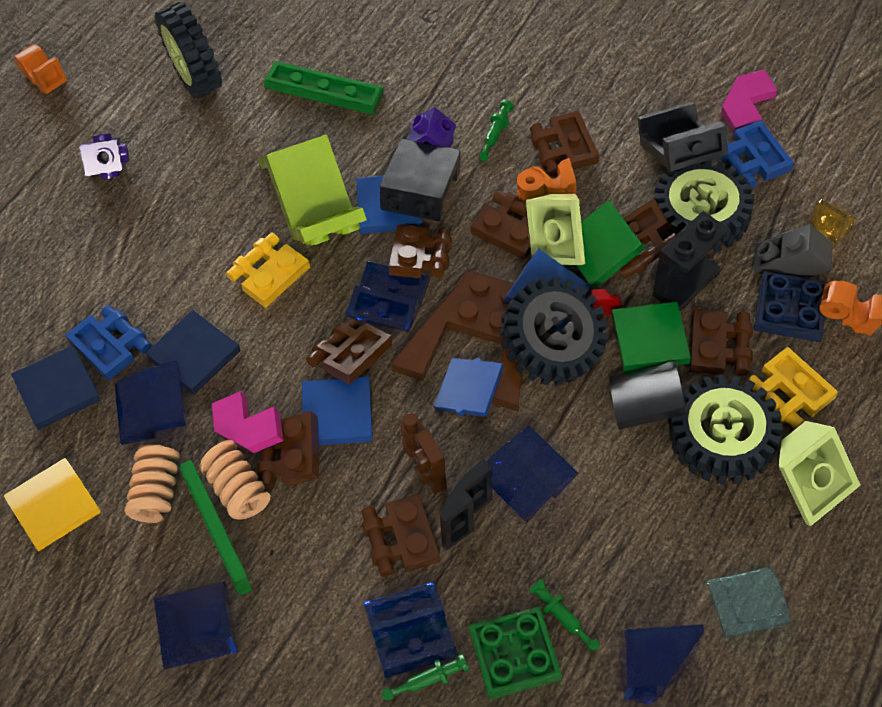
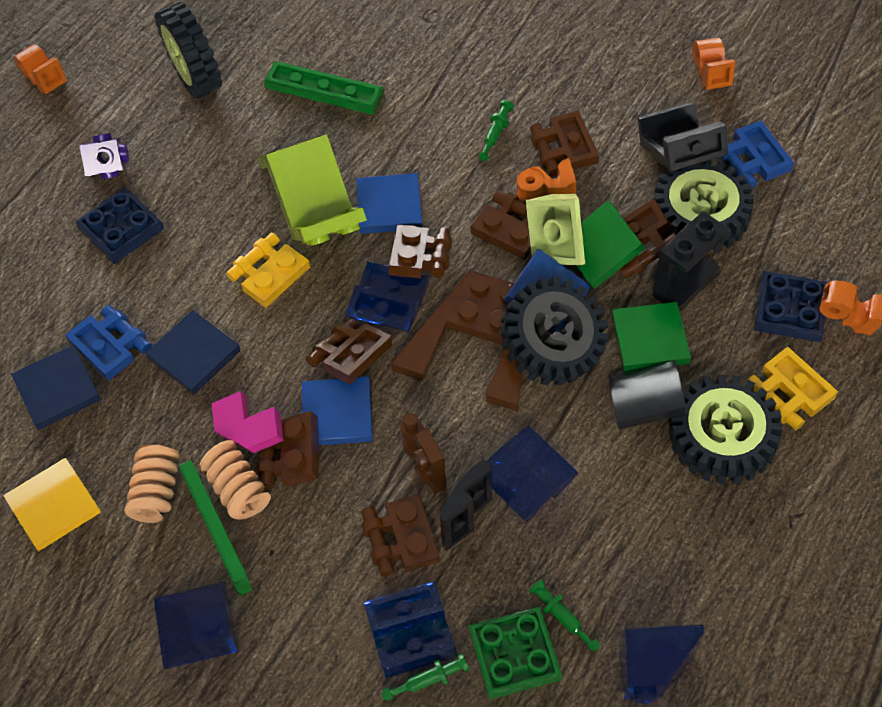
(119, 225): none -> dark blue tile
(149, 402): clear blue slope -> none
(419, 179): black panel -> none
(432, 129): dark purple brick -> none
(469, 387): blue piece -> none
(606, 300): red tile -> none
(709, 342): reddish brown plate -> none
(711, 63): none -> orange leg
(747, 89): dark pink tile -> none
(749, 602): clear light blue piece -> none
(795, 253): dark grey slope -> none
(816, 469): yellowish green slope -> none
(831, 220): clear yellow bracket -> none

